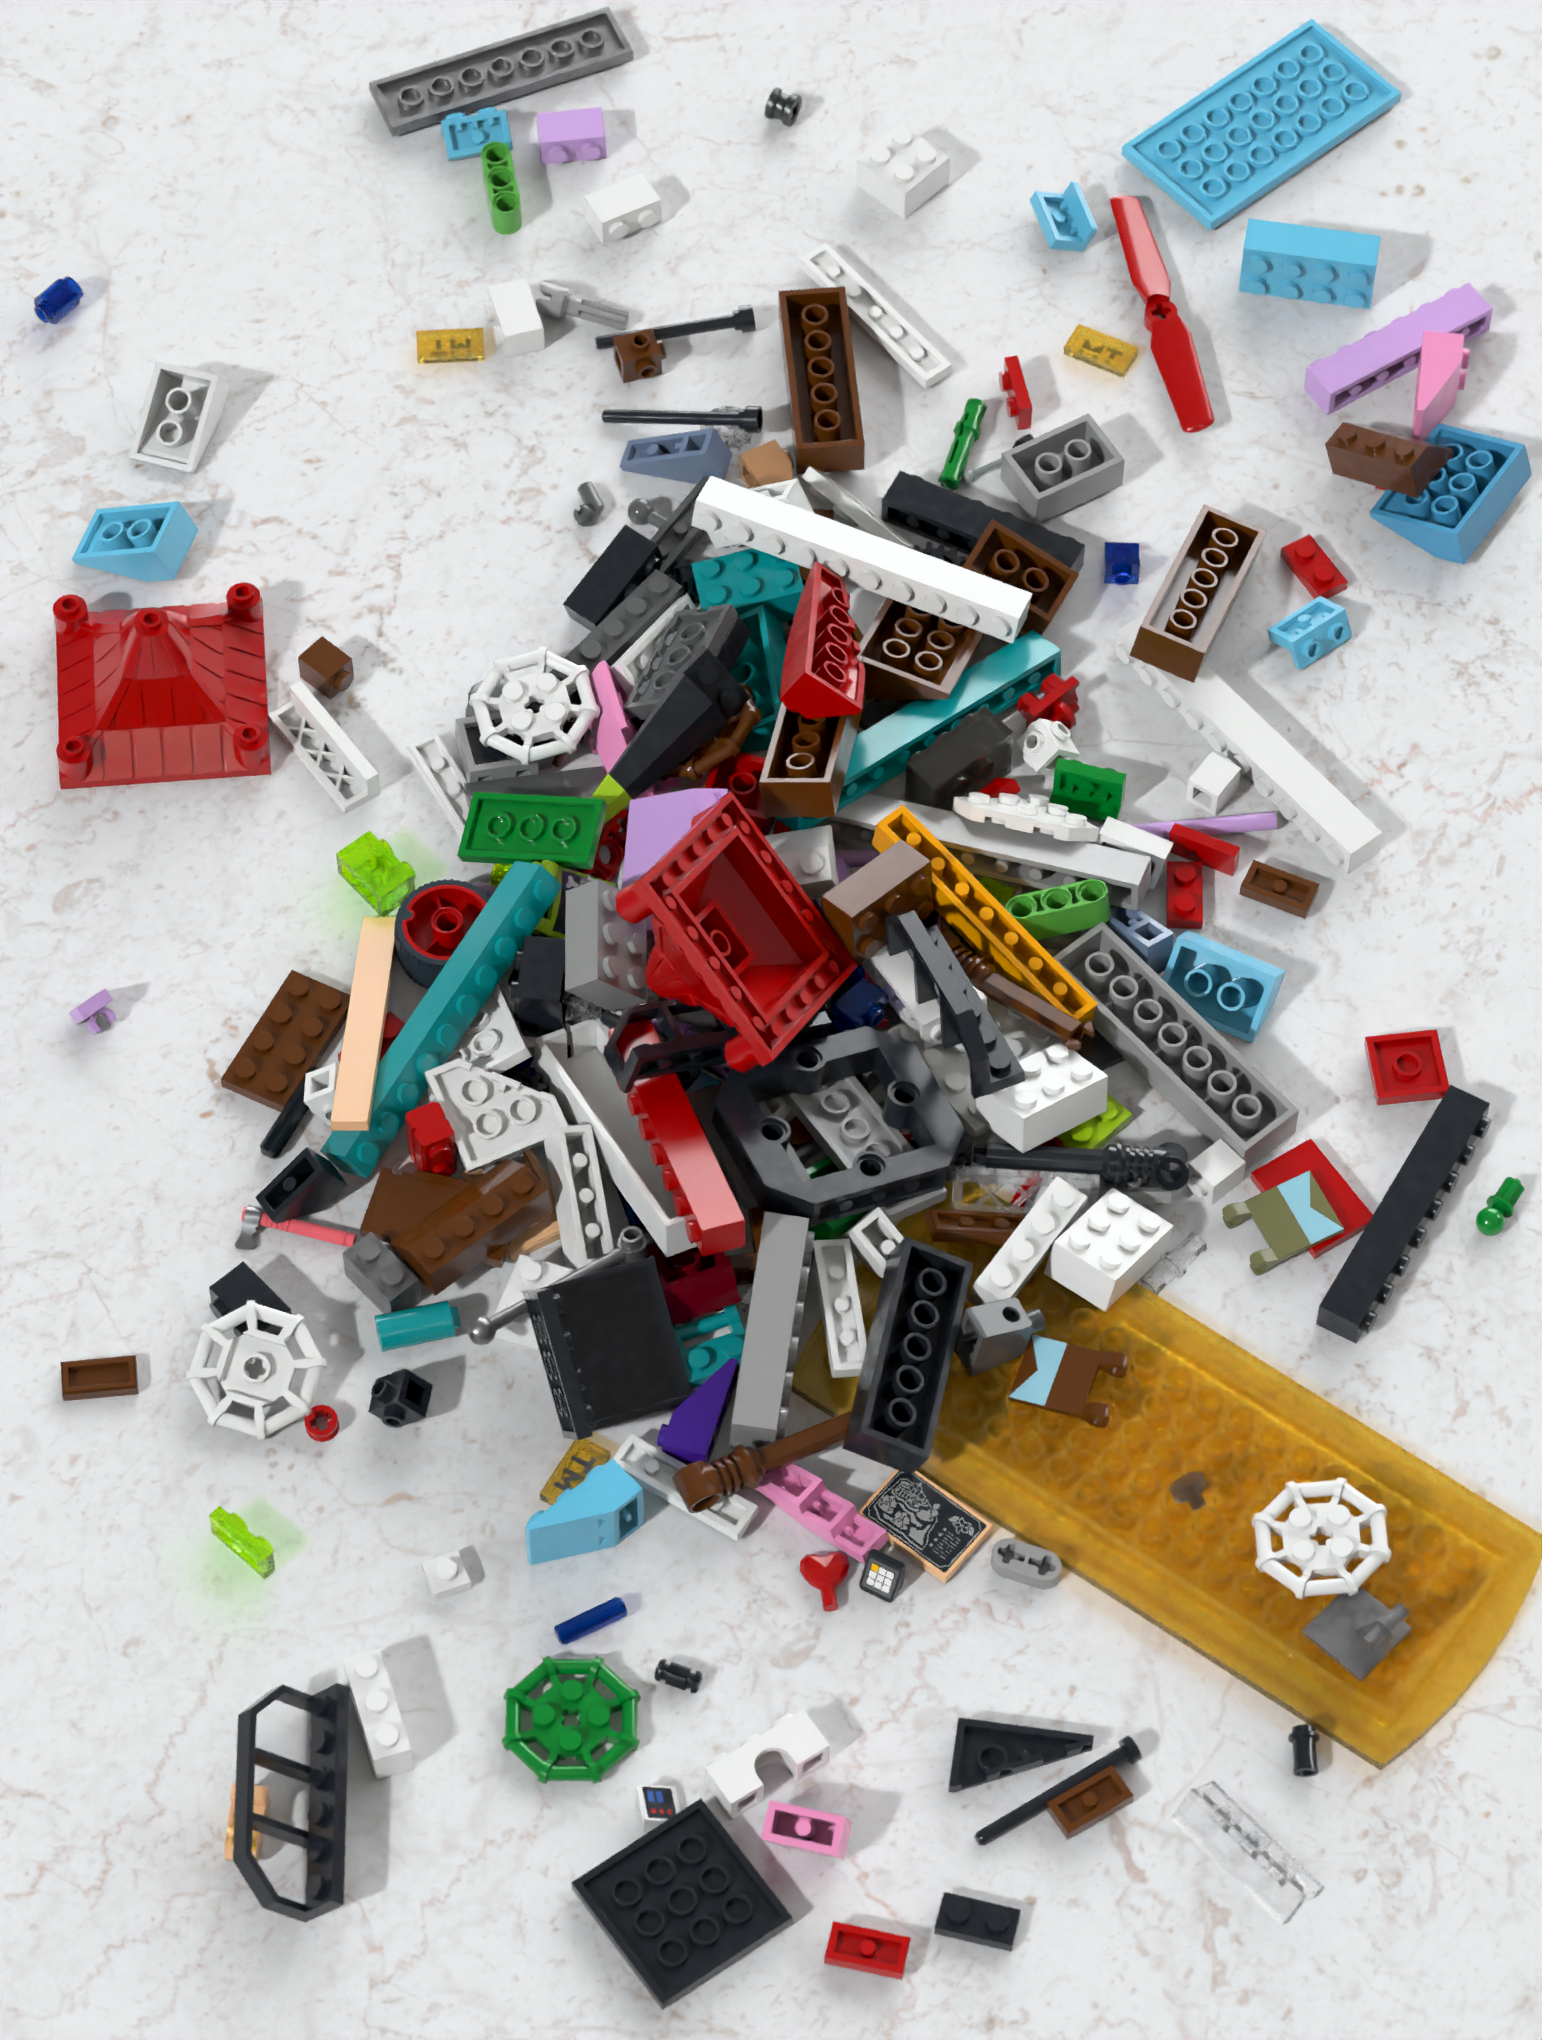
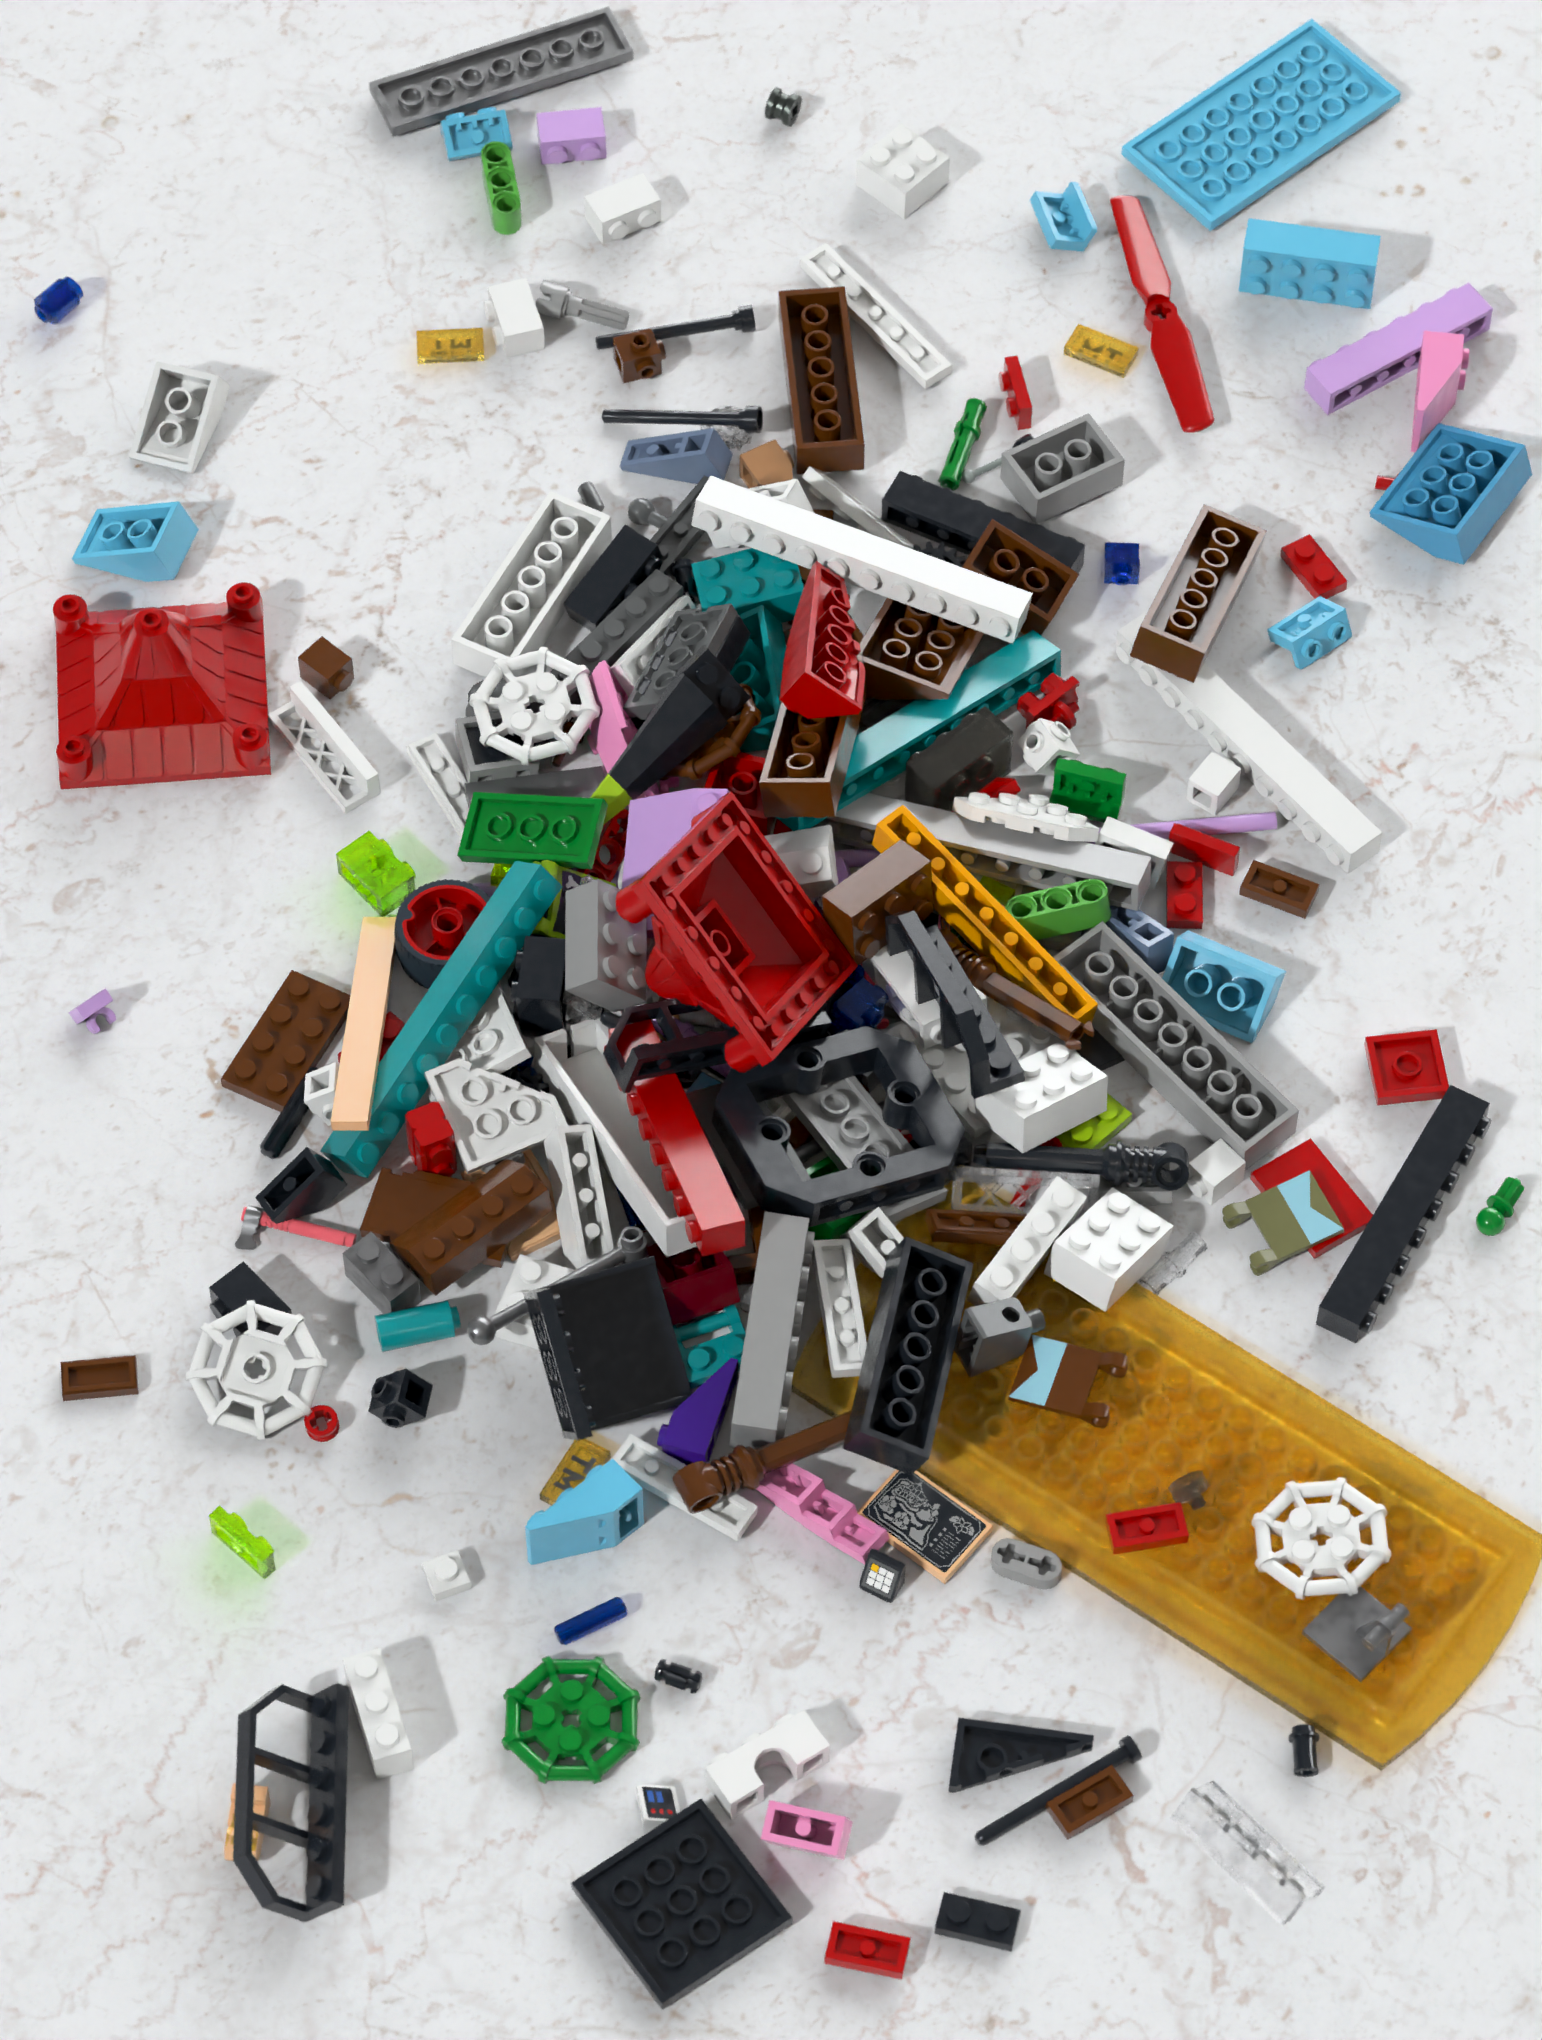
(532, 584): none -> white brick
(826, 1575): red rock -> none
(1146, 1528): none -> red plate
(1385, 458): reddish brown slope -> none

